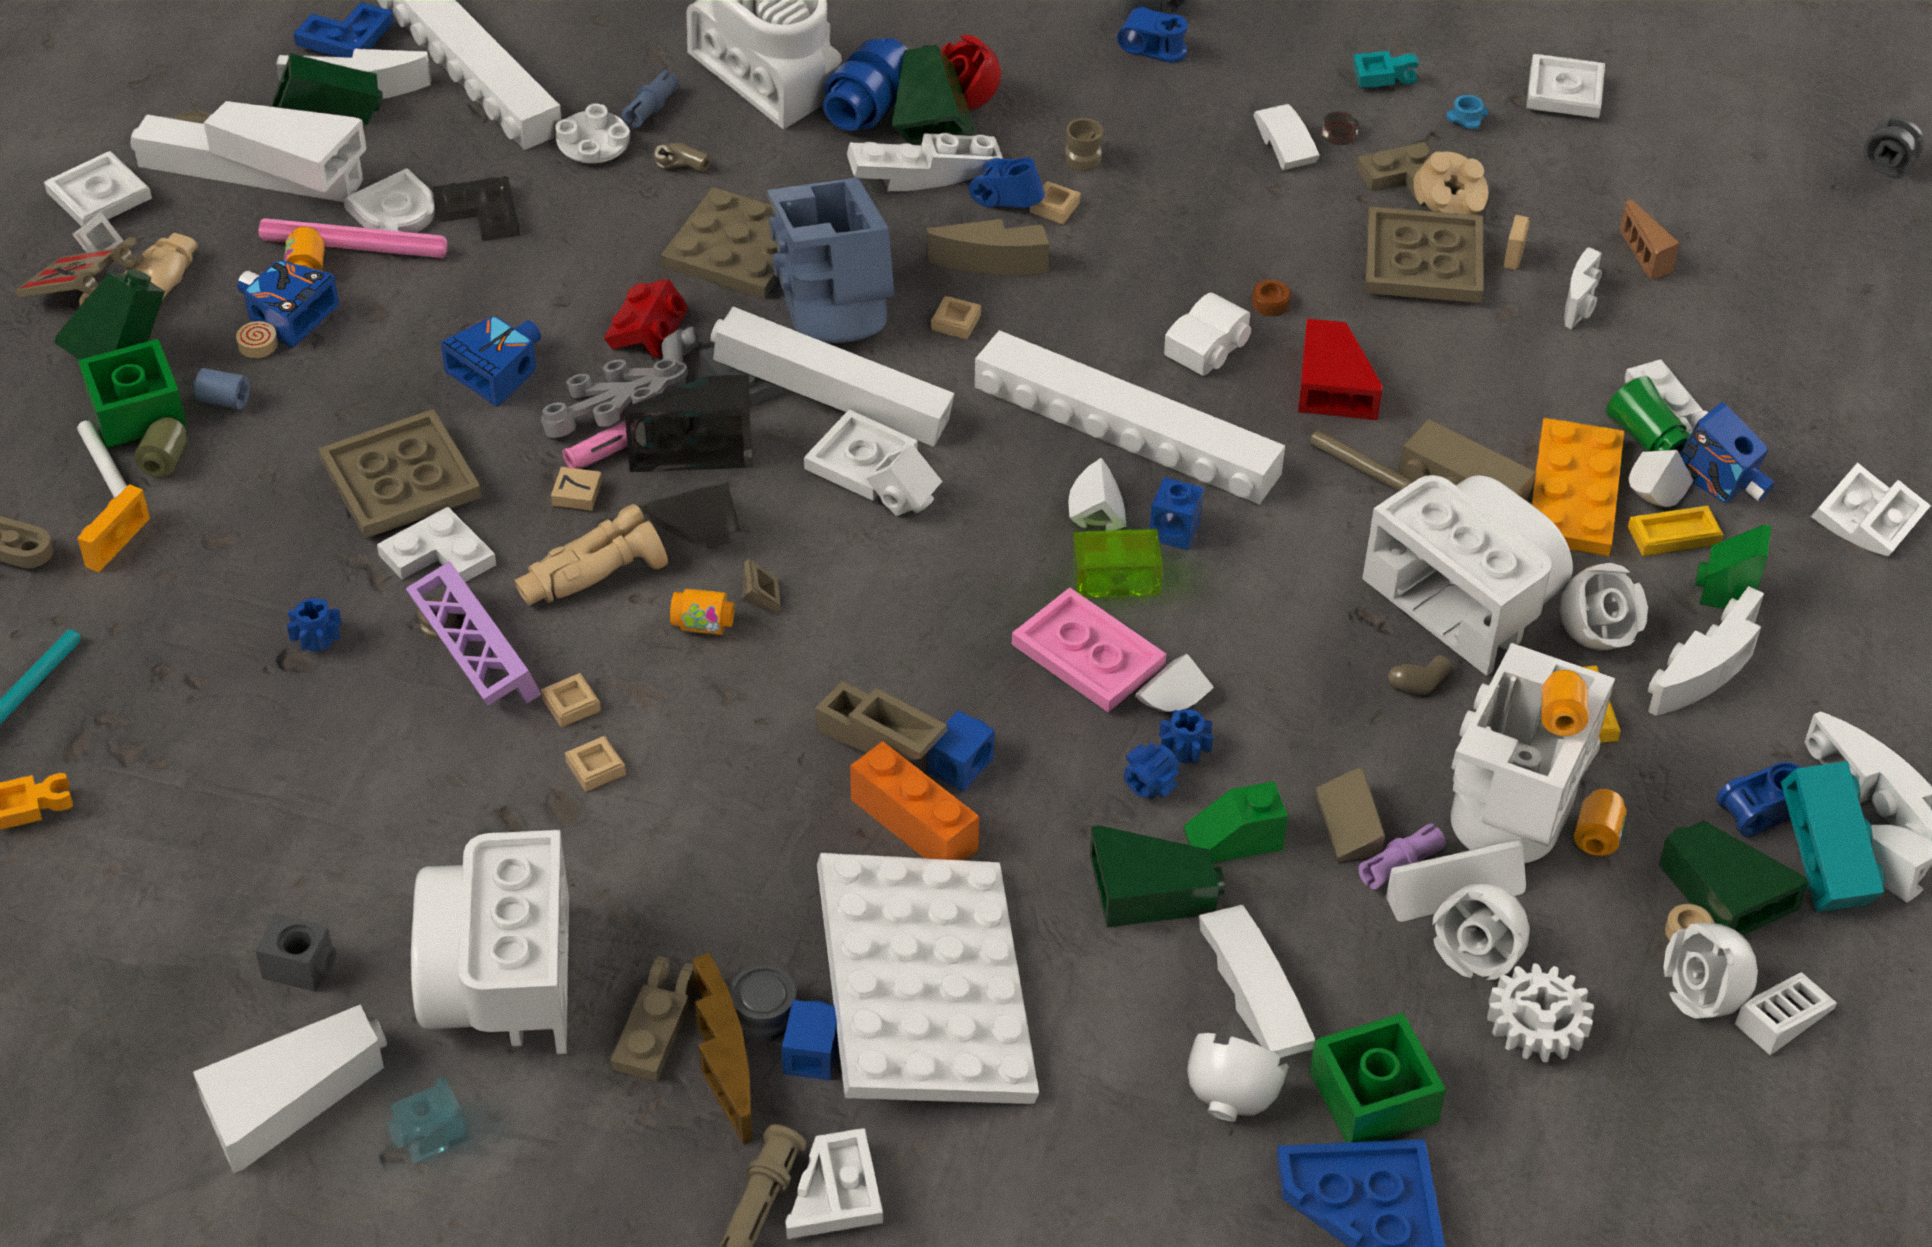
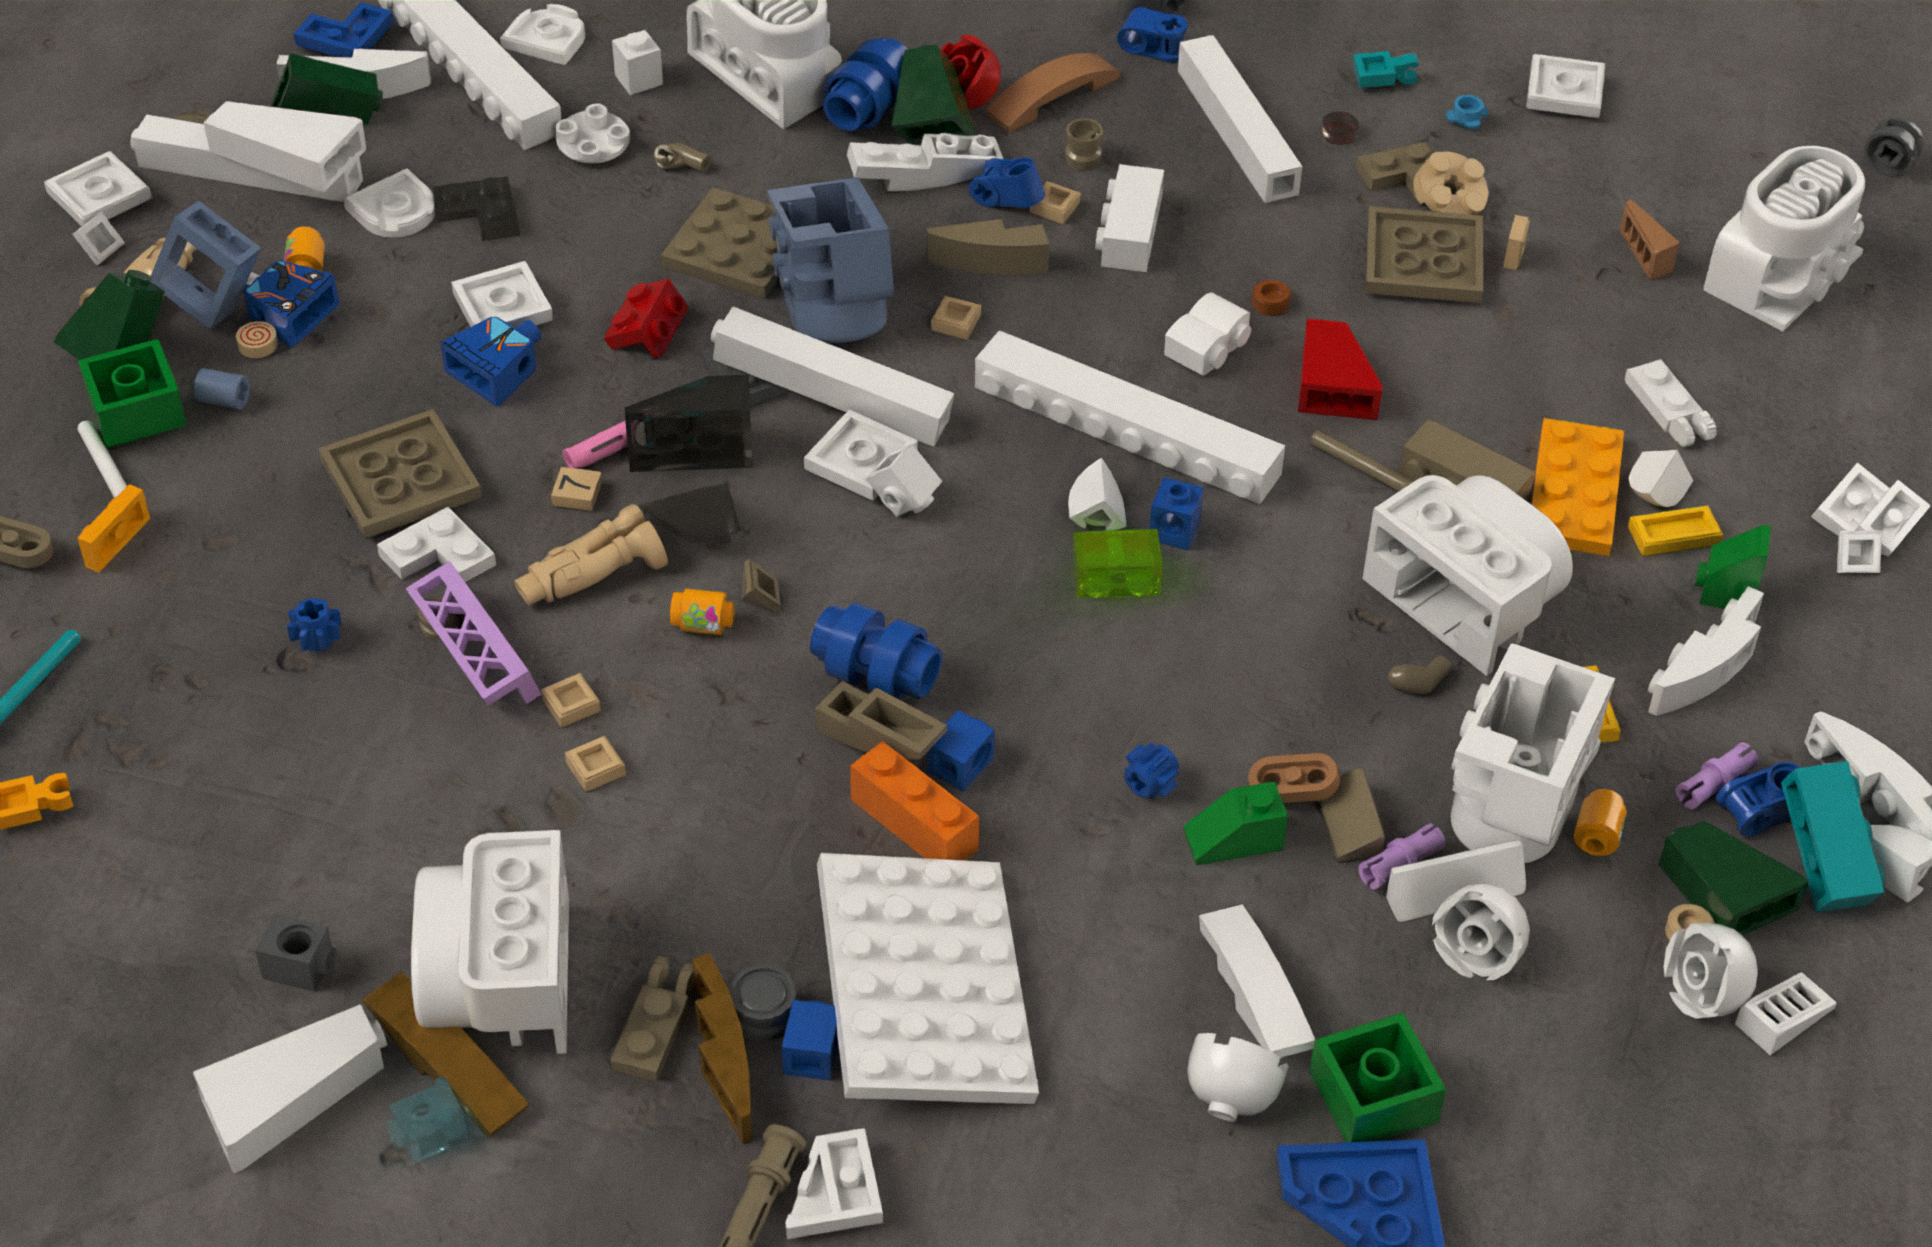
(78, 270): dark tan flag -> none
(161, 447): olive brick -> none
(233, 253): none -> sand blue window
(360, 238): bright pink axle -> none
(449, 1053): none -> pearl gold slope
(503, 293): none -> white plate
(546, 34): none -> white tile
(611, 396): light grey plant -> none
(637, 62): none -> white brick
(650, 99): sand blue pin -> none
(680, 343): light grey arm -> none
(859, 645): none -> blue piece
(1021, 100): none -> medium nougat slope
(1089, 649): bright pink plate -> none
(1130, 218): none -> white brick
(1151, 877): dark green slope -> none
(1175, 686): white brick -> none
(1187, 735): blue gear -> none
(1239, 119): none -> white brick
(1287, 135): white slope -> none
(1296, 776): none -> medium nougat plate
(1540, 1012): white gear -> none
(1564, 703): light orange brick -> none
(1583, 283): white slope -> none
(1603, 607): white cylinder -> none
(1647, 416): green plant -> none
(1716, 774): none -> lavender pin
(1726, 456): blue torso -> none
(1790, 235): none -> white brick
(1859, 551): none -> white slope

